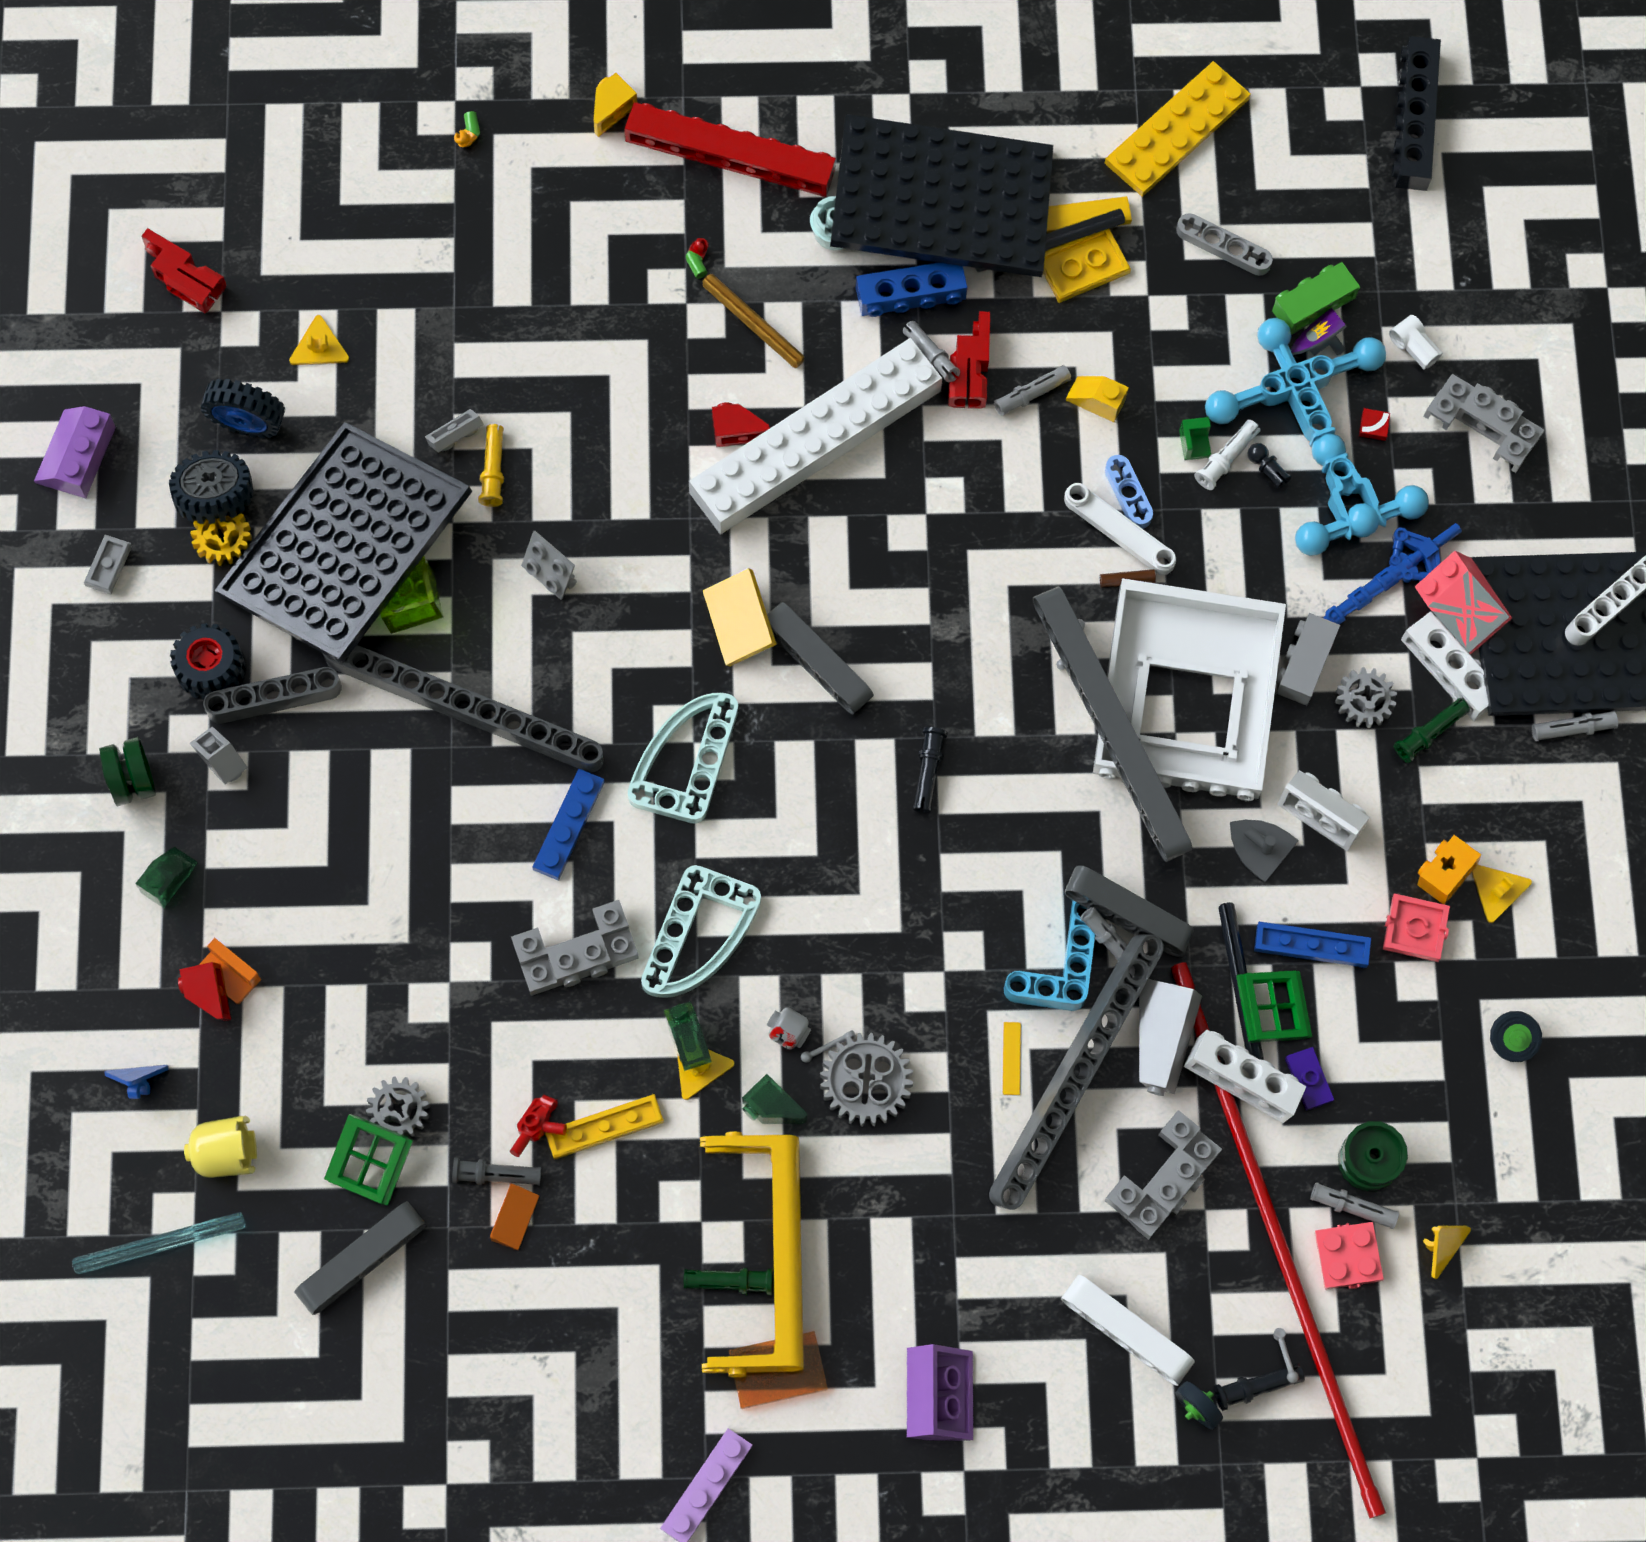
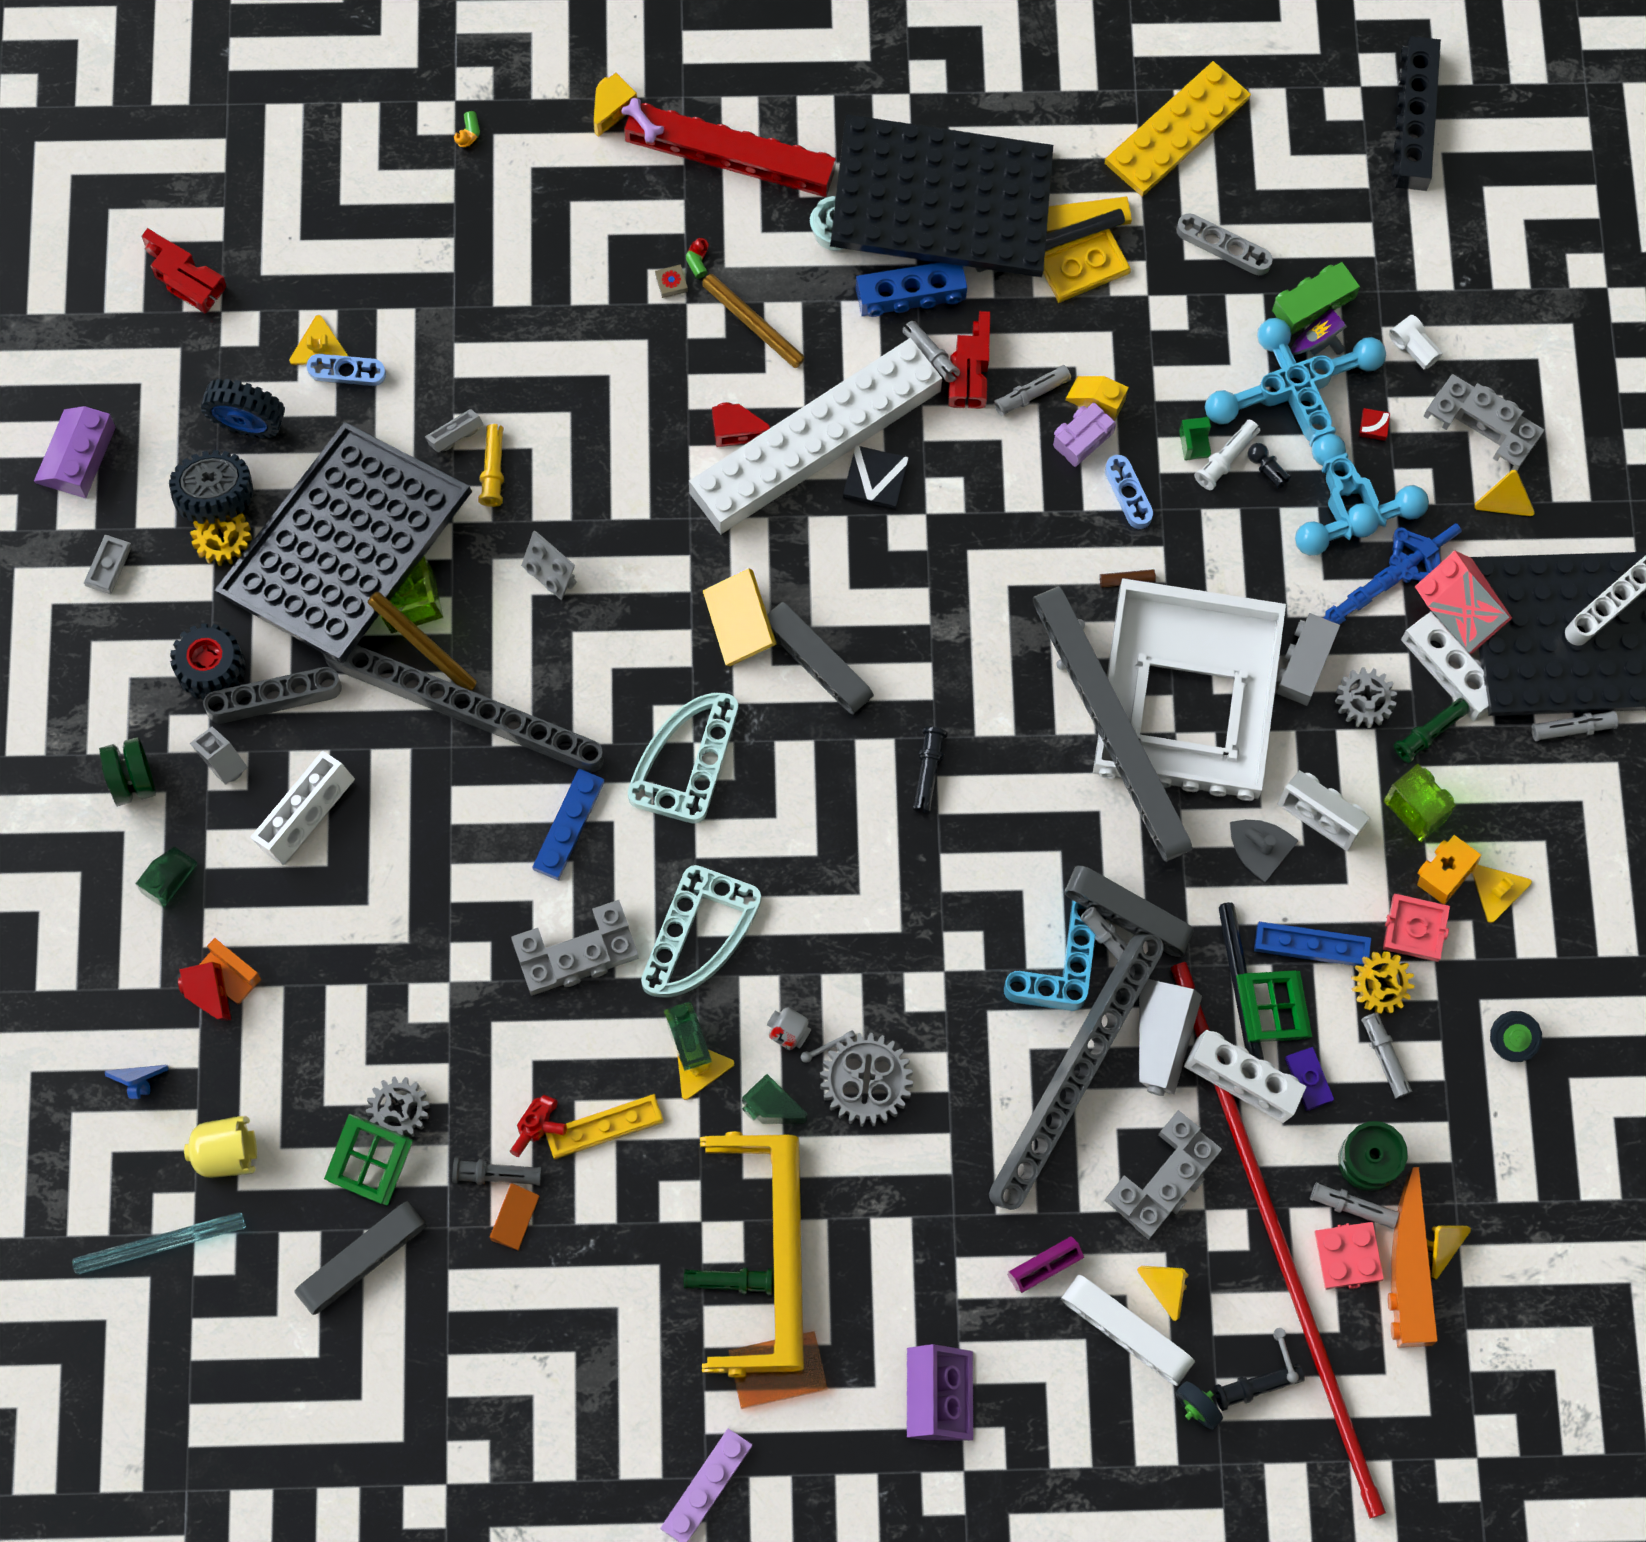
(302, 808): none -> white brick
(325, 375): none -> light blue beam
(421, 641): none -> pearl gold axle
(635, 111): none -> lavender piece
(671, 281): none -> dark tan tile
(875, 477): none -> black tile
(1011, 1058): yellow sticker -> none
(1043, 1260): none -> magenta piece
(1083, 434): none -> lavender brick
(1119, 529): white piece -> none
(1167, 1286): none -> yellow piece
(1382, 1045): none -> light grey pin
(1389, 974): none -> yellow gear
(1410, 1272): none -> orange slope
(1420, 802): none -> clear neon green brick
(1507, 497): none -> yellow piece

